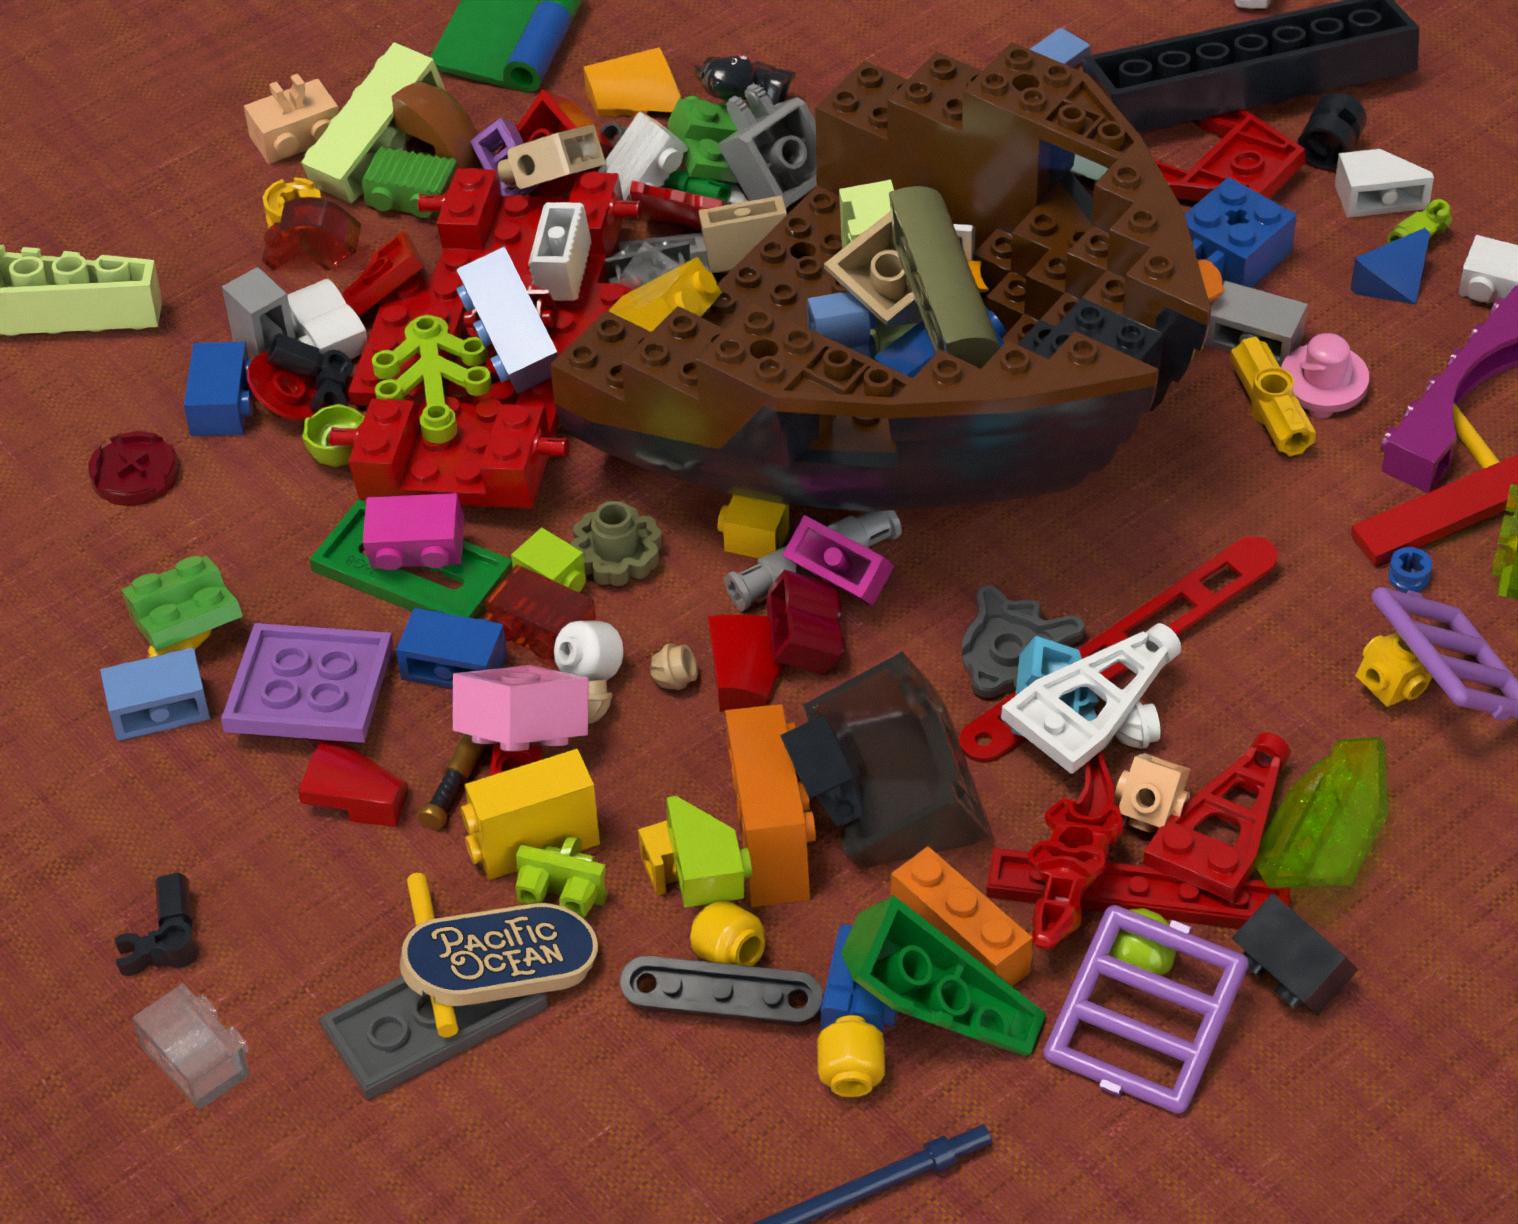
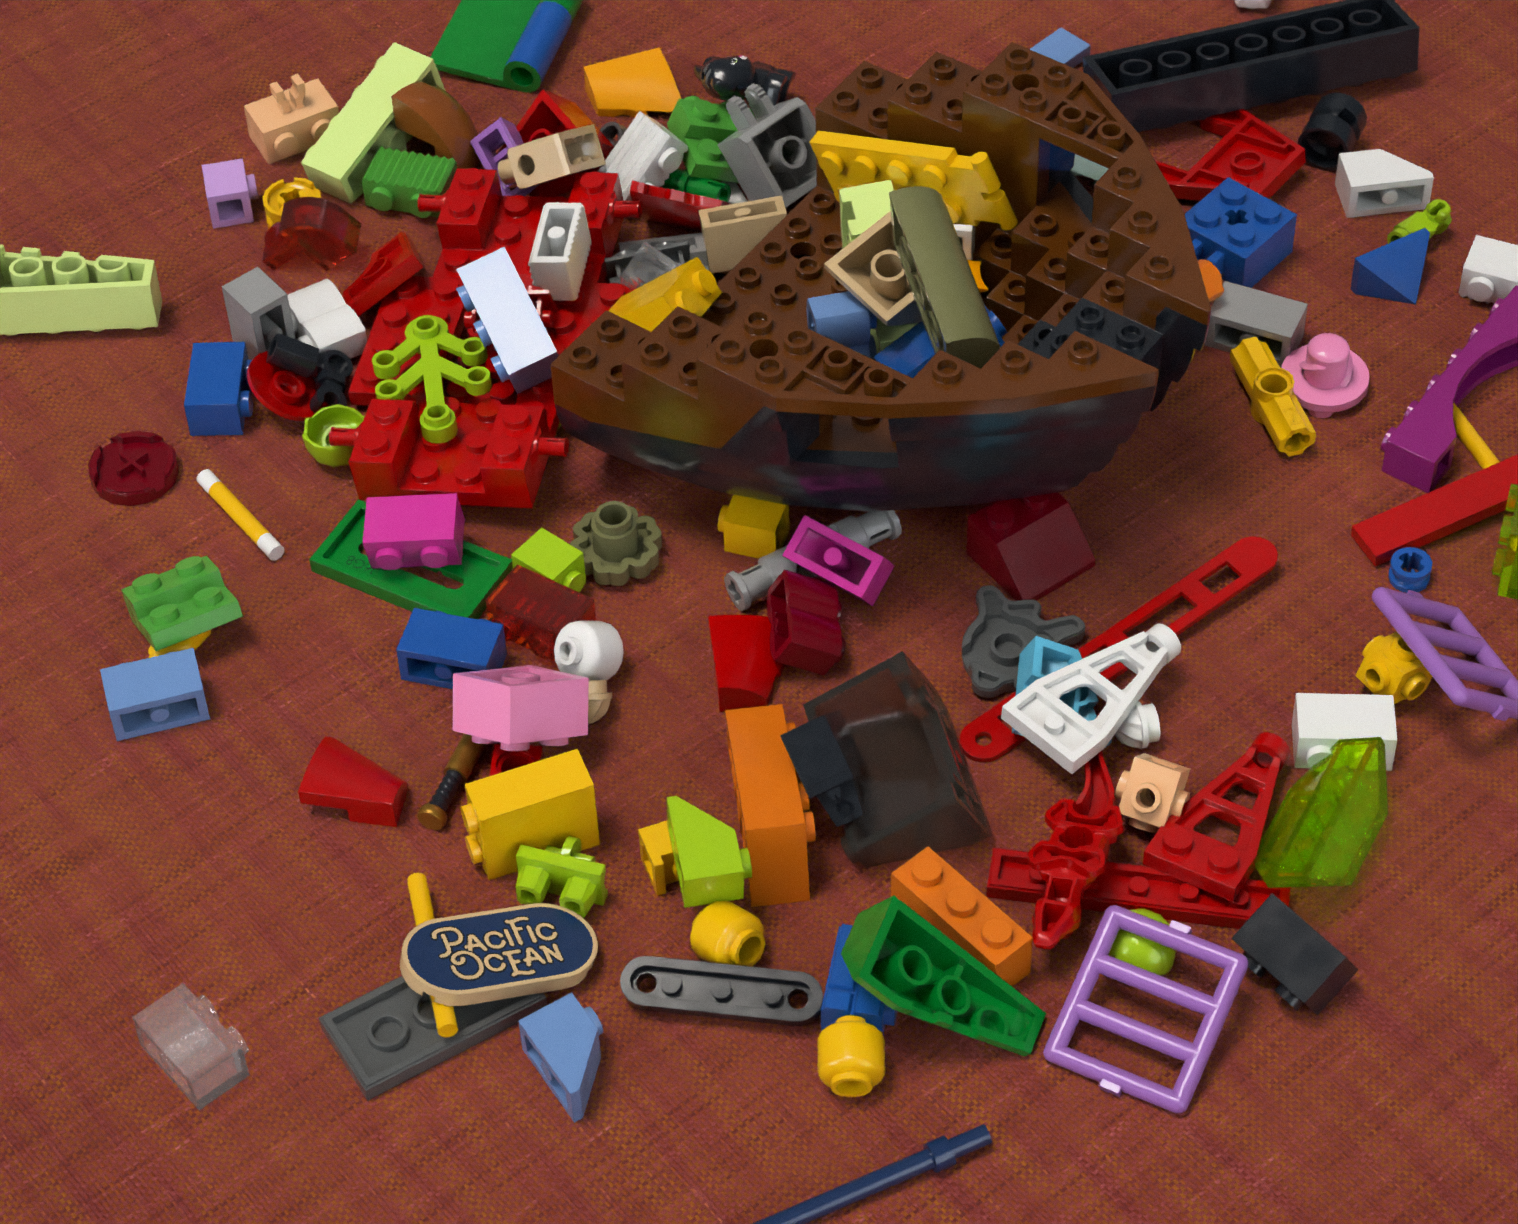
(174, 939): black bar -> none
(229, 193): none -> lavender brick
(240, 515): none -> yellow bar
(308, 682): medium lavender plate -> none
(564, 1050): none -> medium blue slope
(674, 666): tan plate -> none
(965, 182): none -> yellow hinge
(1029, 544): none -> dark red slope
(1325, 718): none -> white brick

